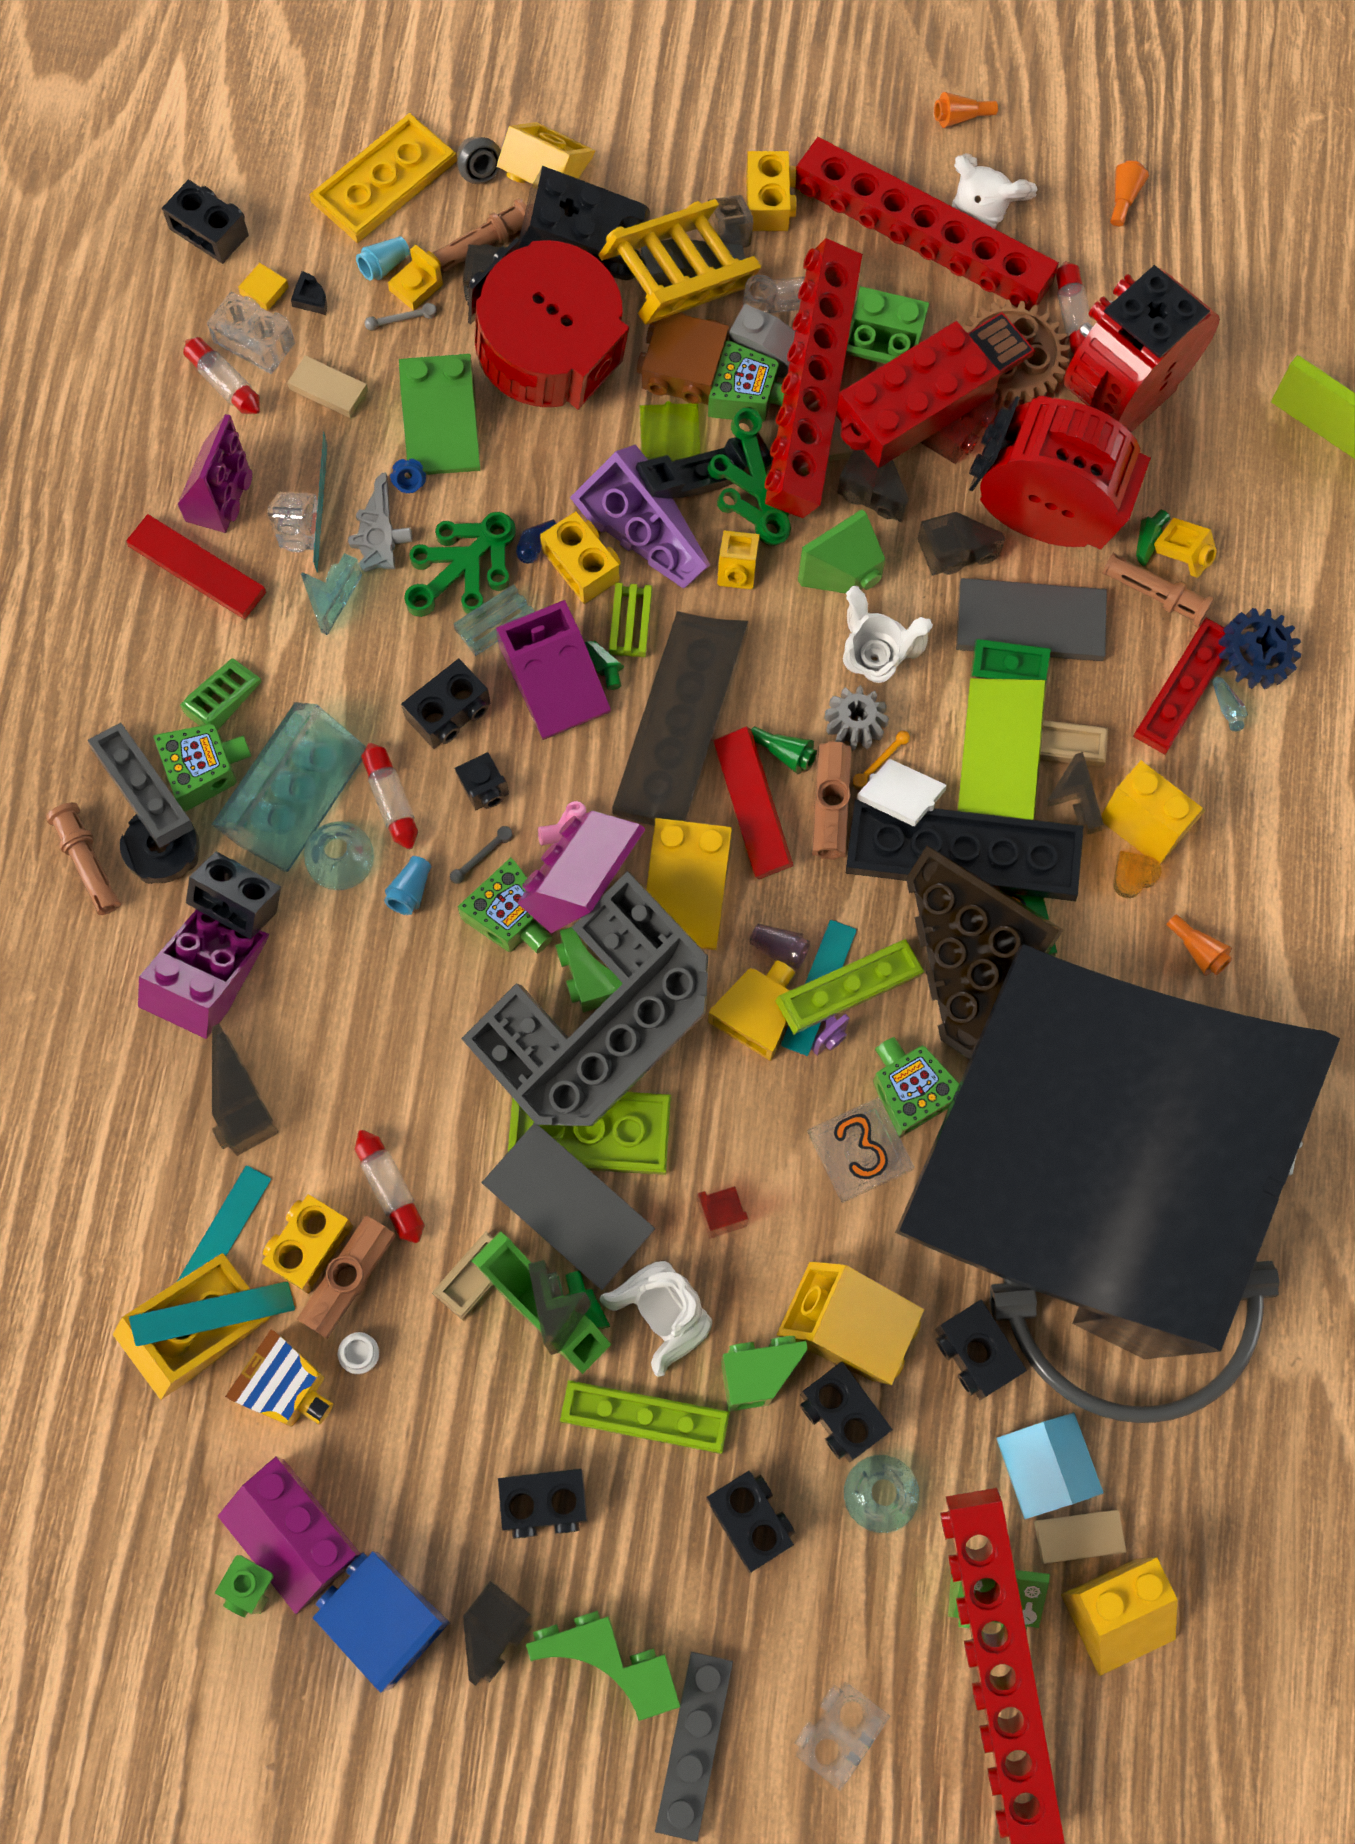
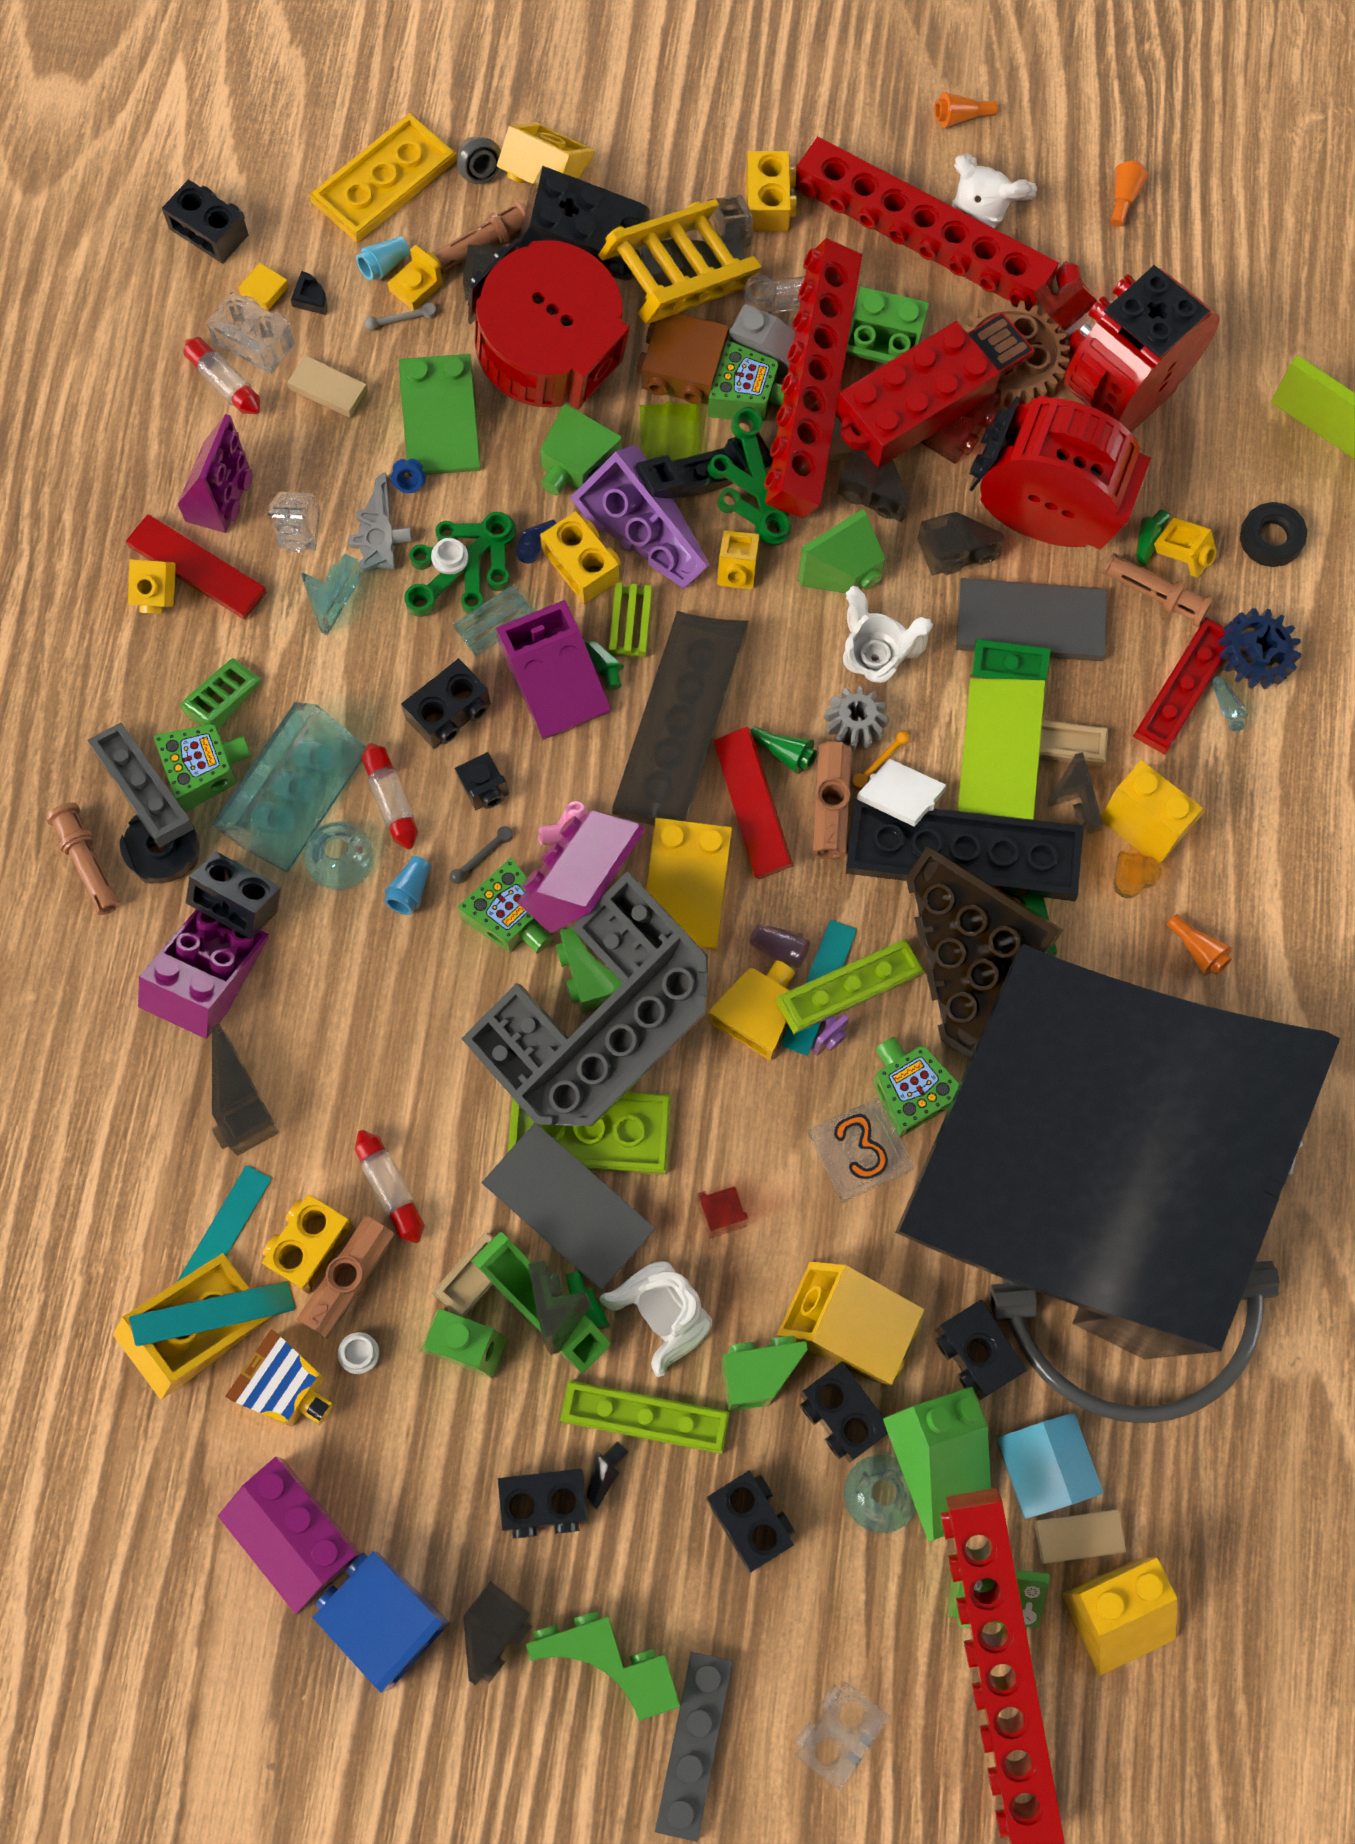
(151, 585): none -> yellow brick
(244, 1587): bright green bracket -> none
(320, 502): teal sticker -> none
(449, 556): none -> white plate
(464, 1343): none -> bright green torso
(575, 450): none -> bright green torso
(604, 1473): none -> black bar
(941, 1453): none -> bright green slope
(1068, 305): none -> clear red panel
(1277, 514): none -> black tyre

